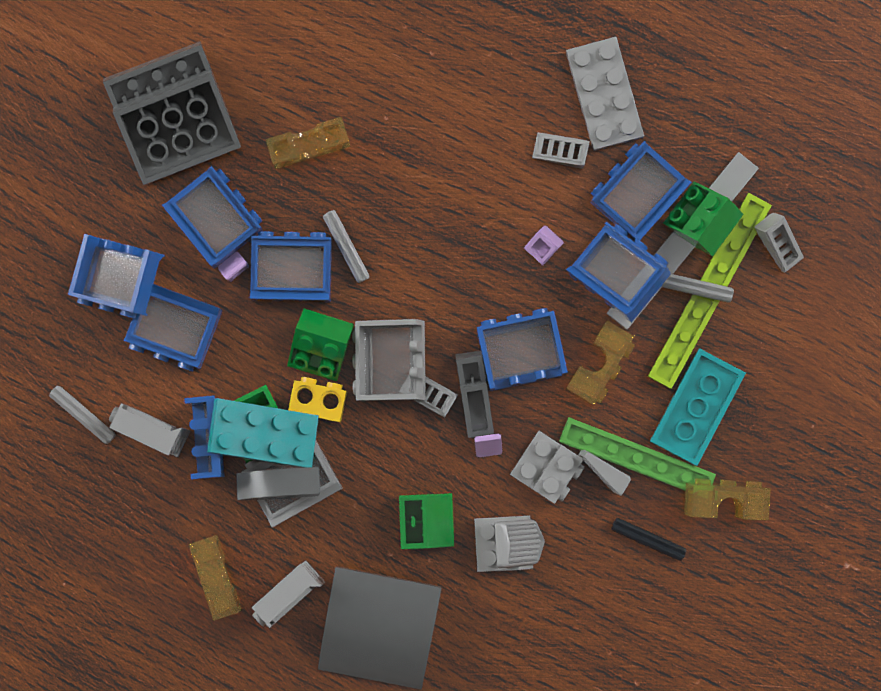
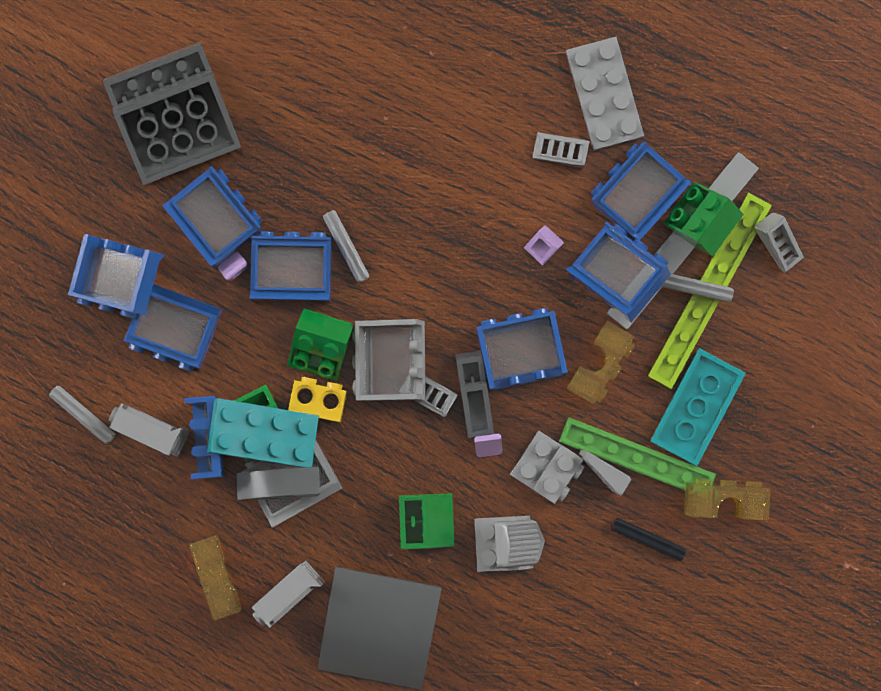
(297, 147): clear yellow arch -> none

